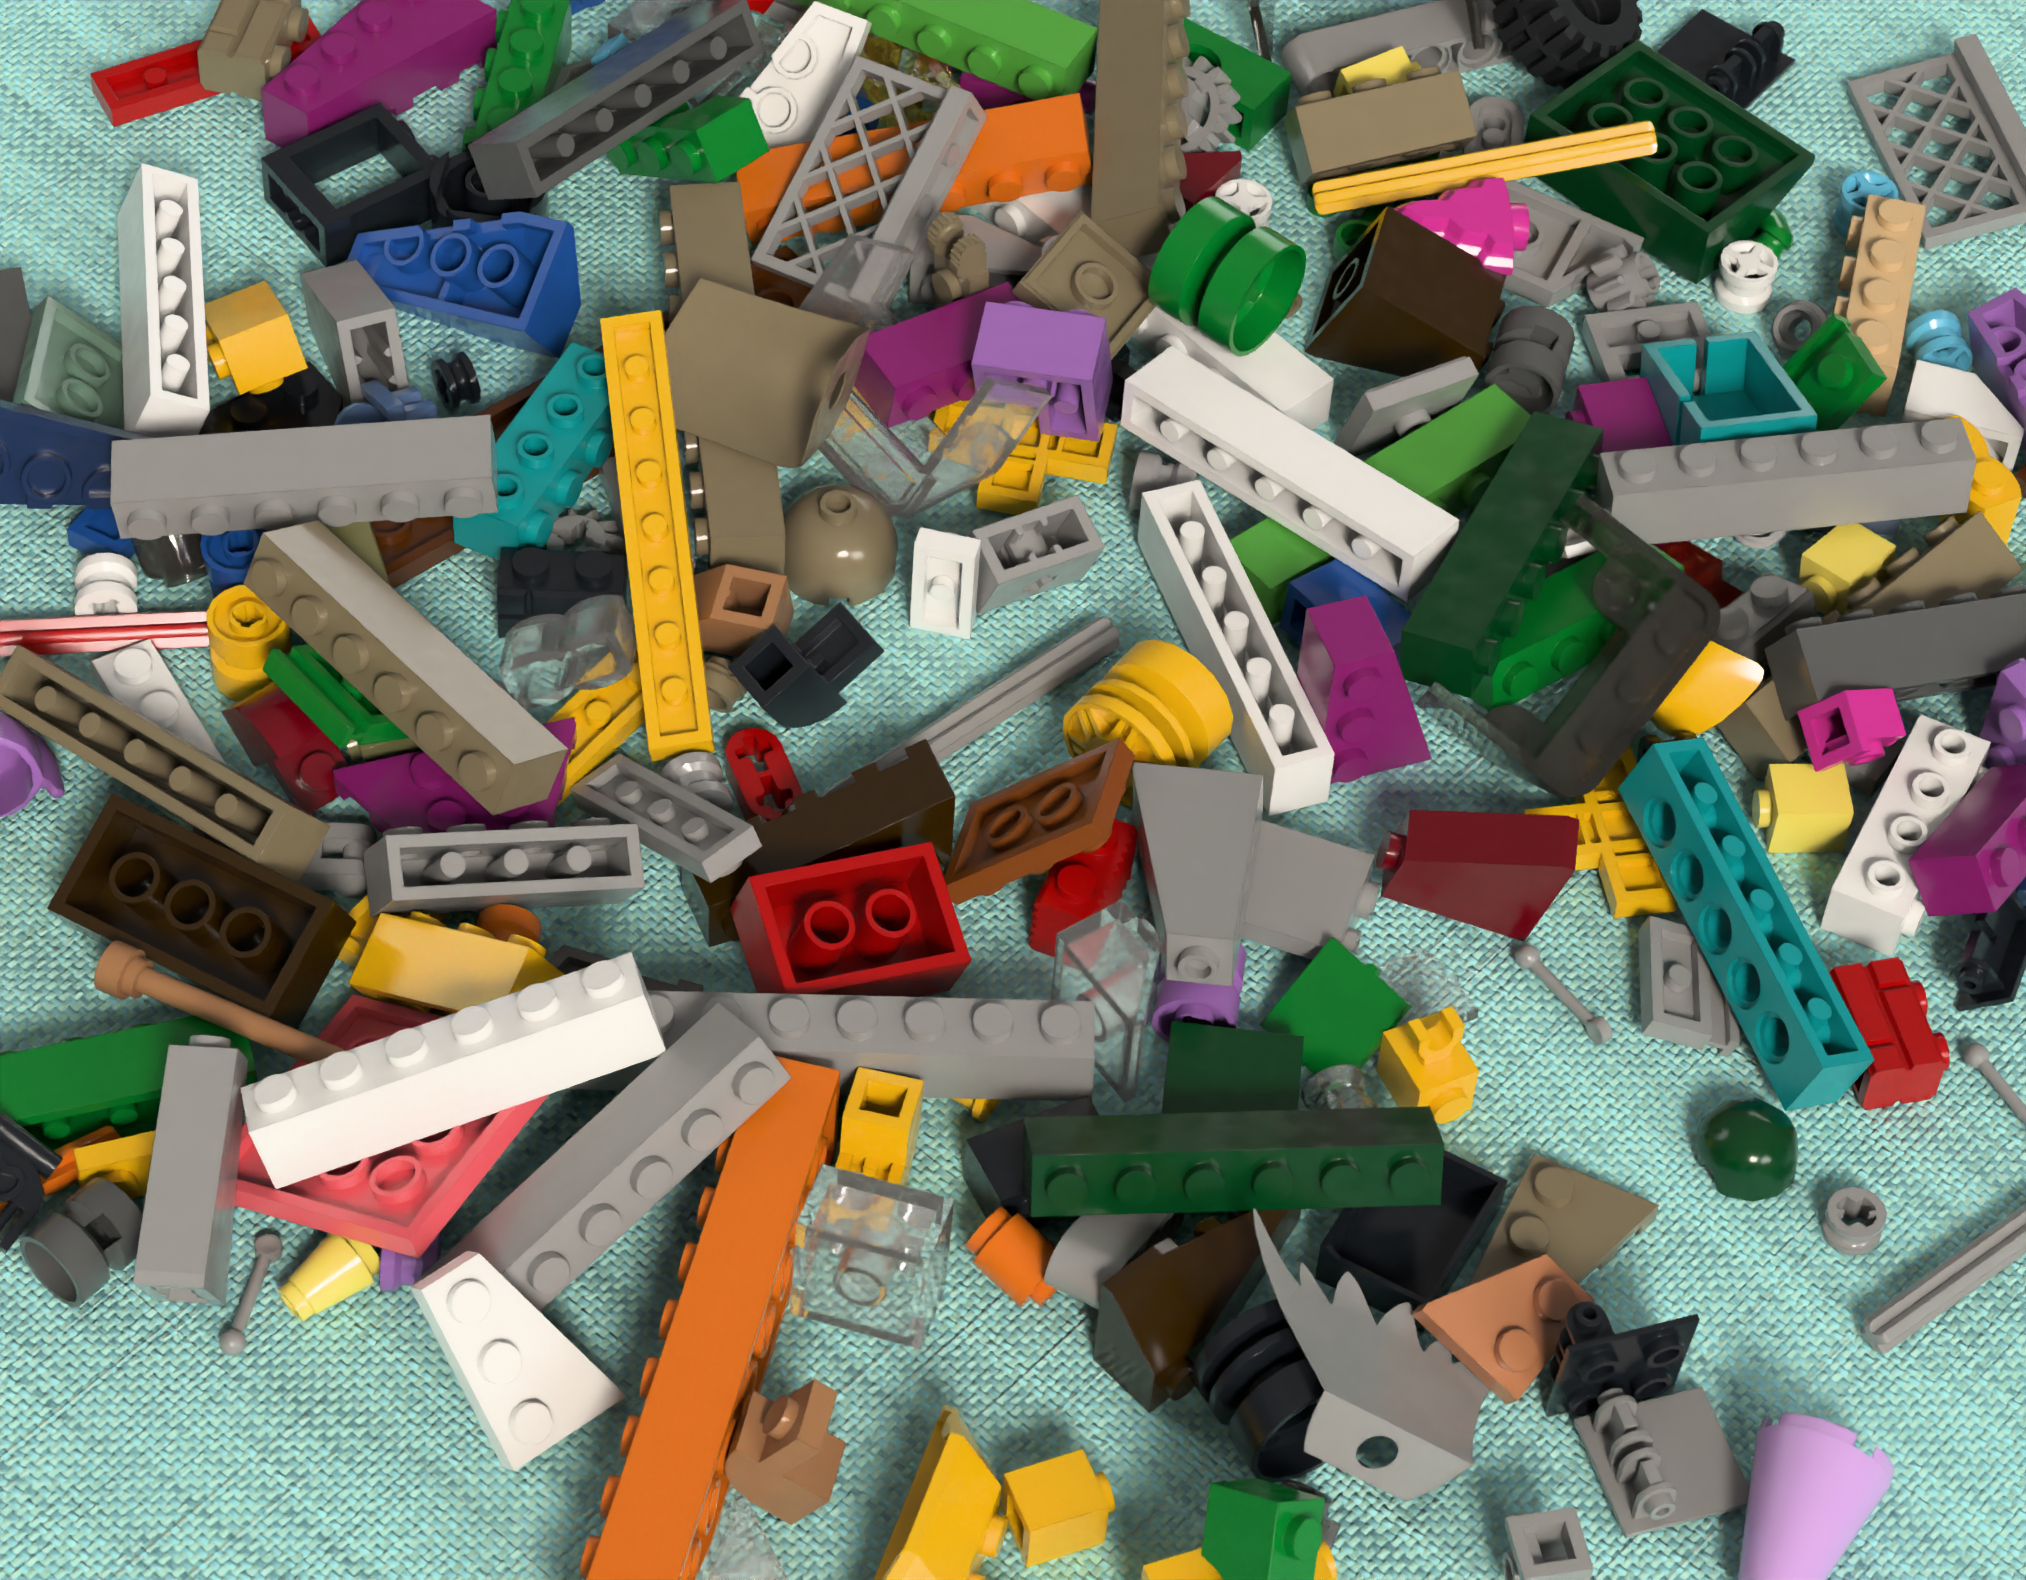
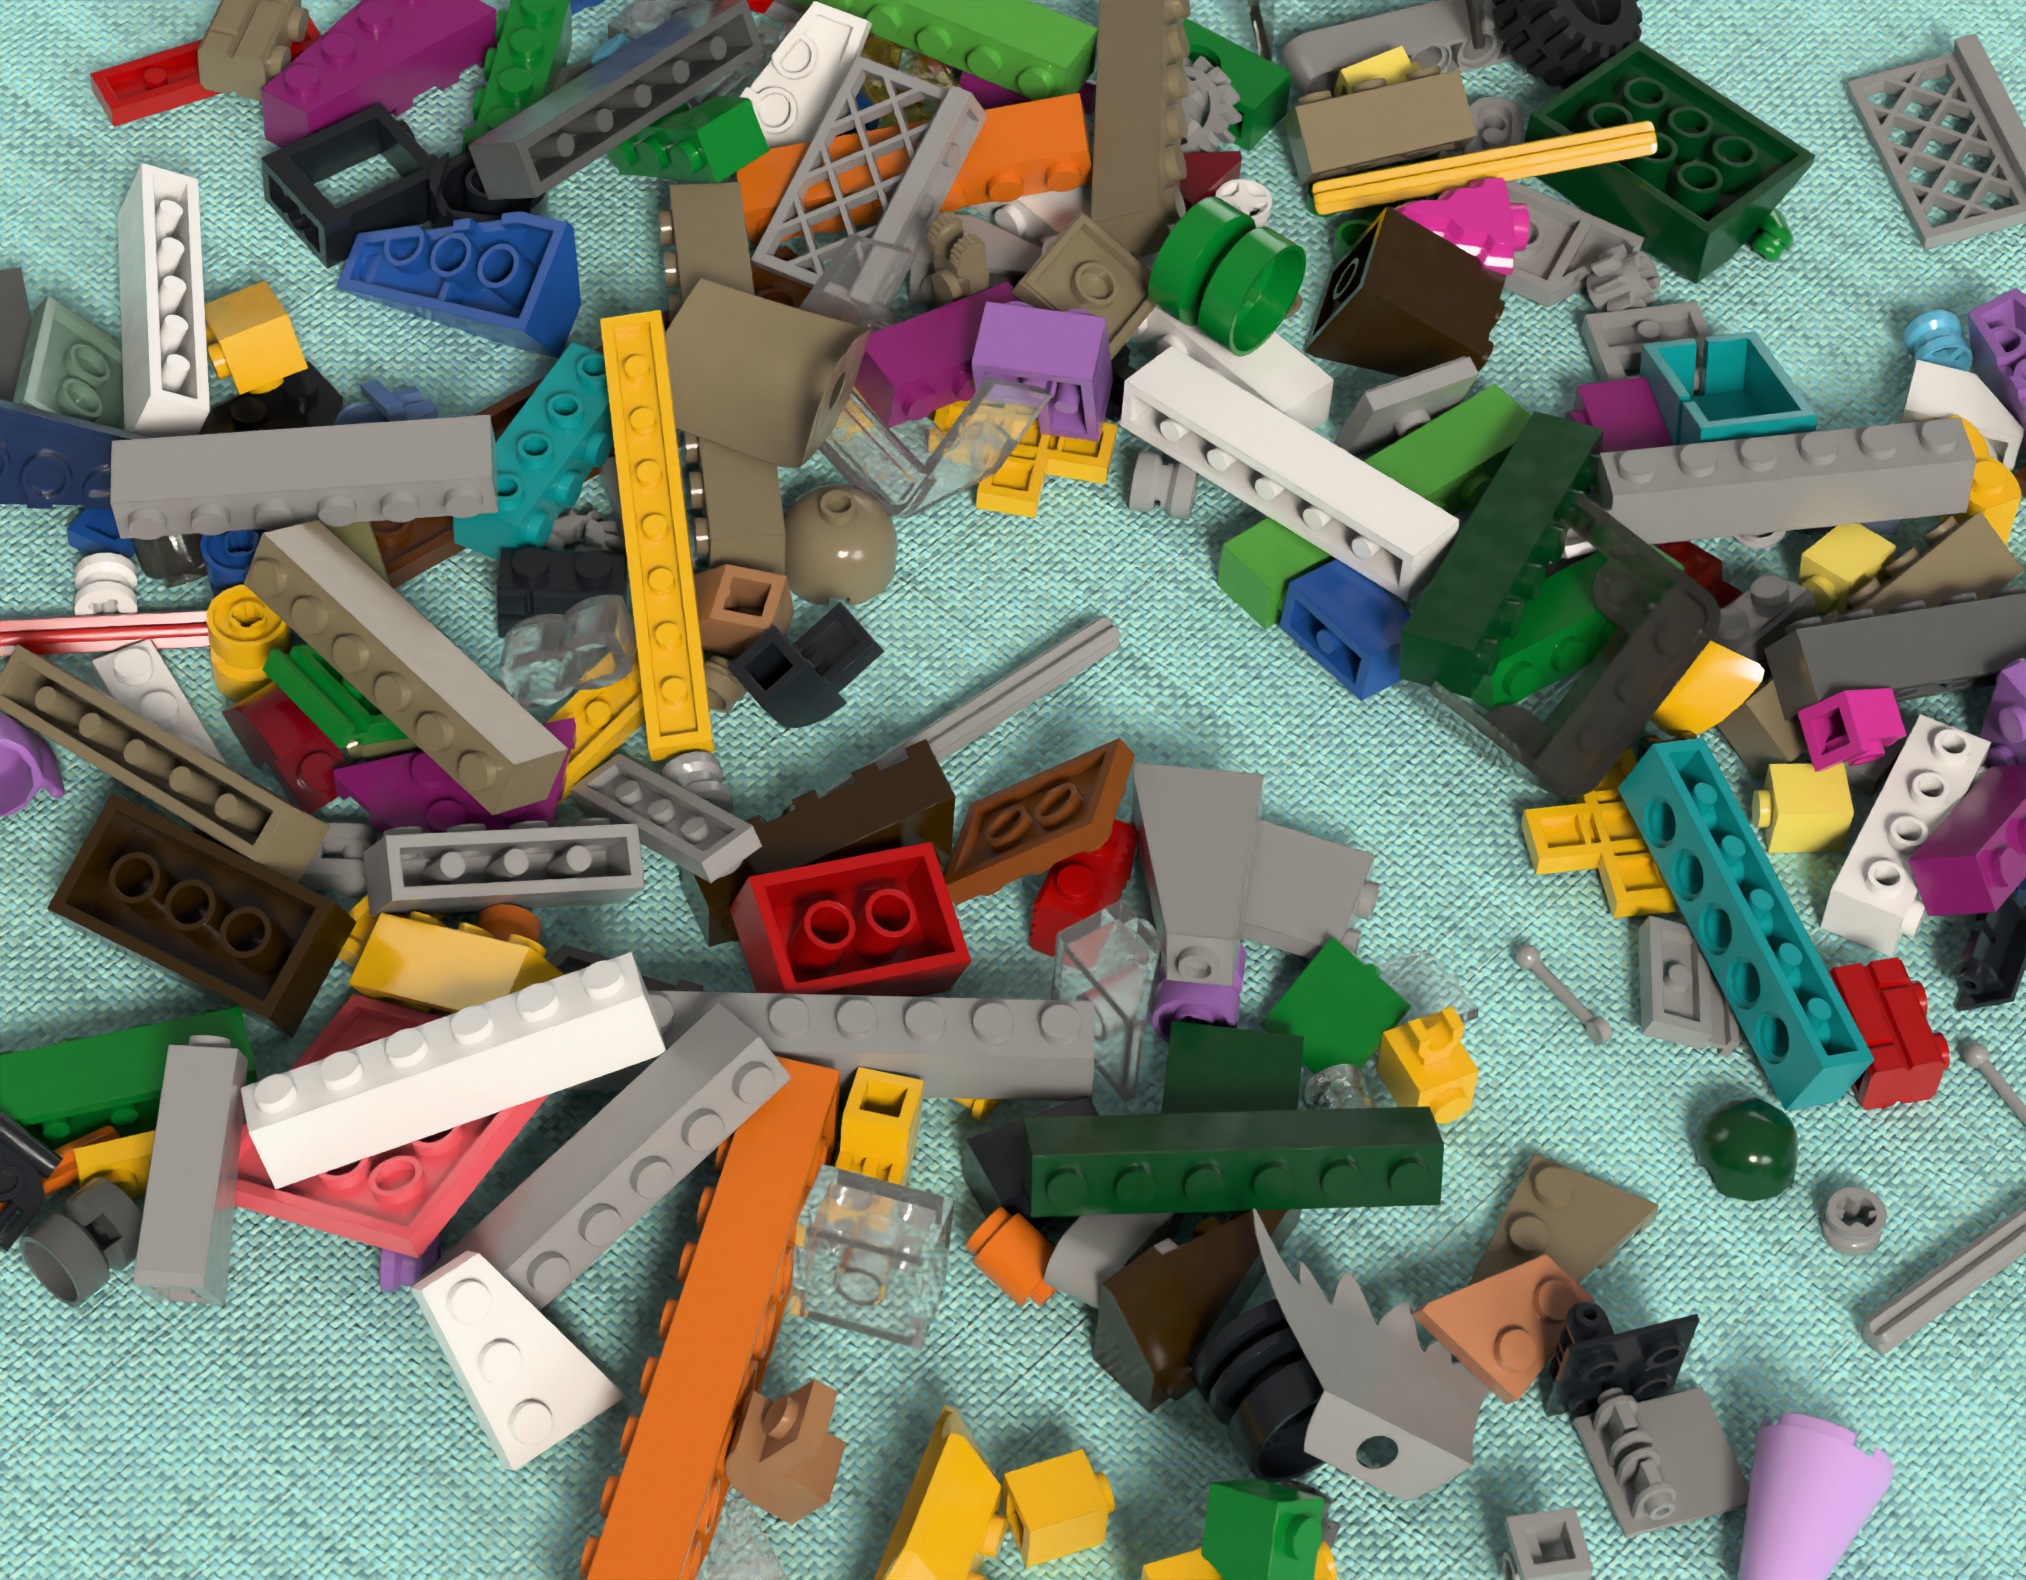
(127, 973): medium nougat piece -> none
(267, 1251): light grey hinge -> none
(329, 1275): light yellow cone -> none
(354, 329): light grey slope -> none
(455, 381): black bush -> none
(751, 786): red beam -> none
(944, 583): white plate -> none
(1034, 552): light grey brick -> none
(1157, 704): yellow wheel -> none
(1237, 644): white brick -> none
(1358, 691): magenta wedge -> none
(1413, 1250): black container -> none
(1480, 866): dark red slope -> none
(1531, 357): dark grey wheel -> none
(1728, 57): black hinge -> none
(1745, 277): white wheel -> none
(1788, 318): light grey plate -> none
(1834, 372): green plate -> none
(1855, 195): medium azure wheel -> none
(1880, 283): tan brick -> none

